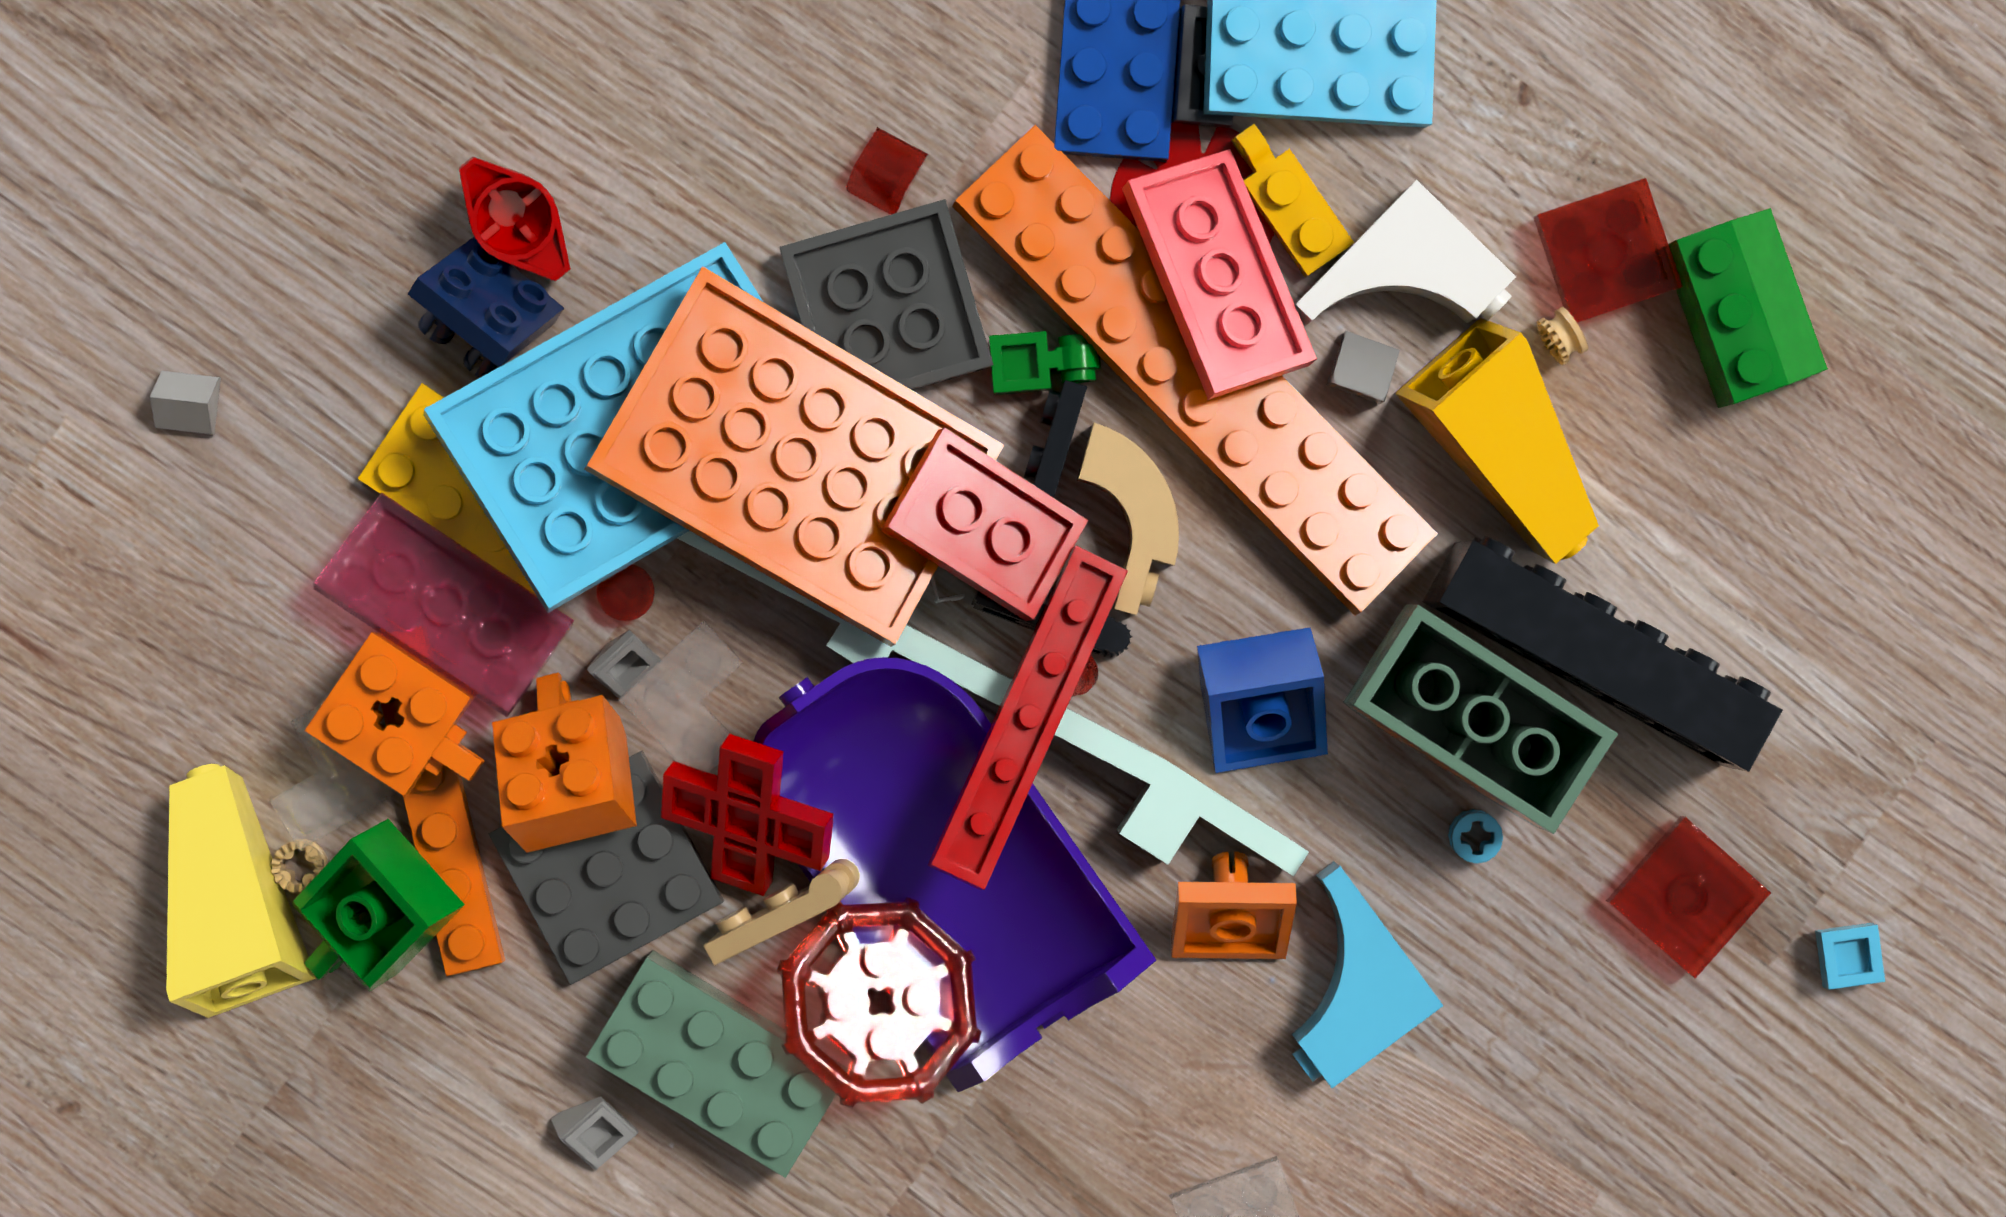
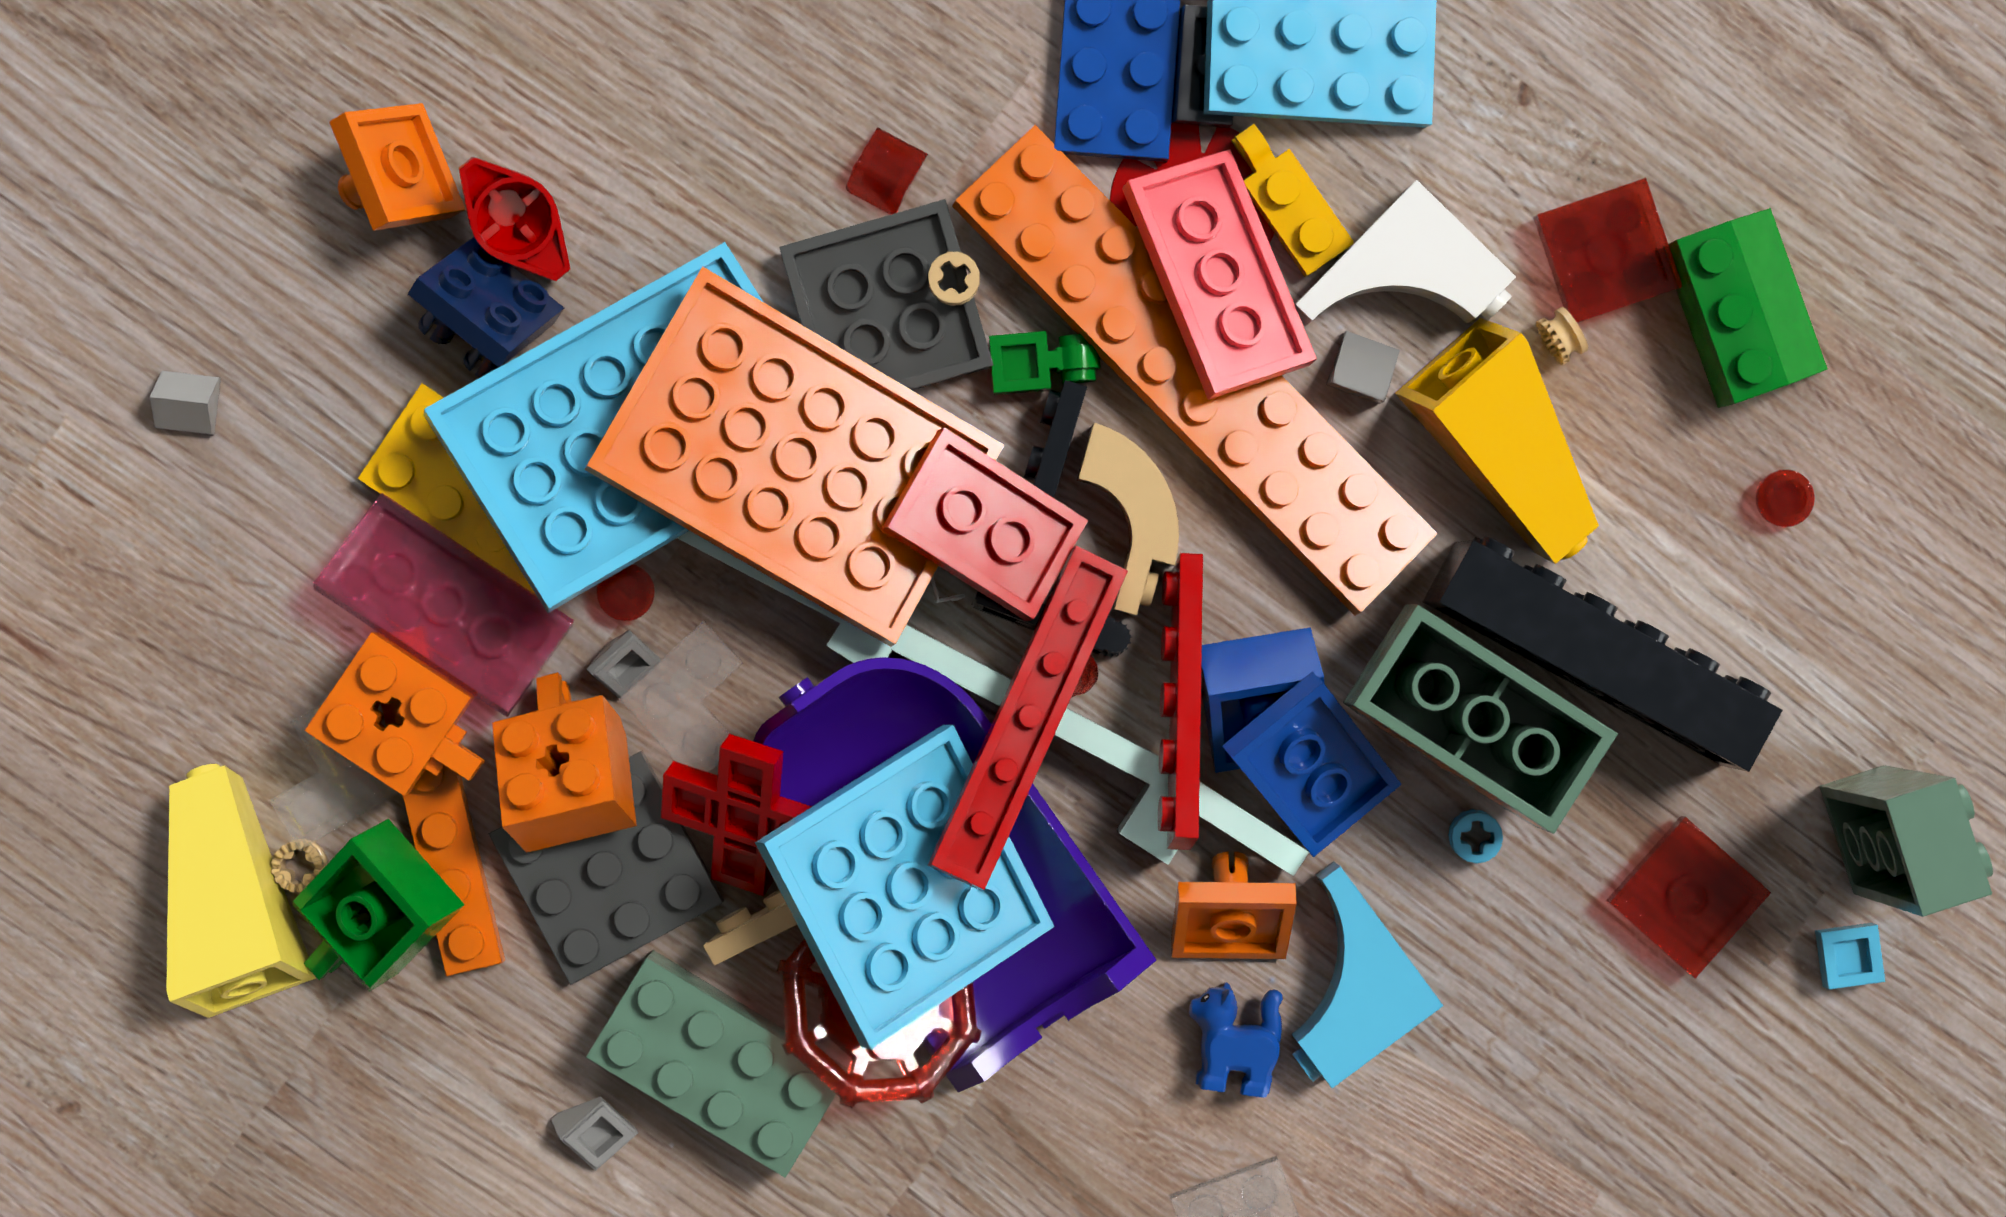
(395, 167): none -> orange tile
(872, 909): none -> medium azure plate
(971, 281): none -> tan bush
(1182, 702): none -> red plate
(1236, 1047): none -> blue animal
(1312, 764): none -> blue plate
(1785, 498): none -> clear red plate
(1908, 839): none -> sand green brick

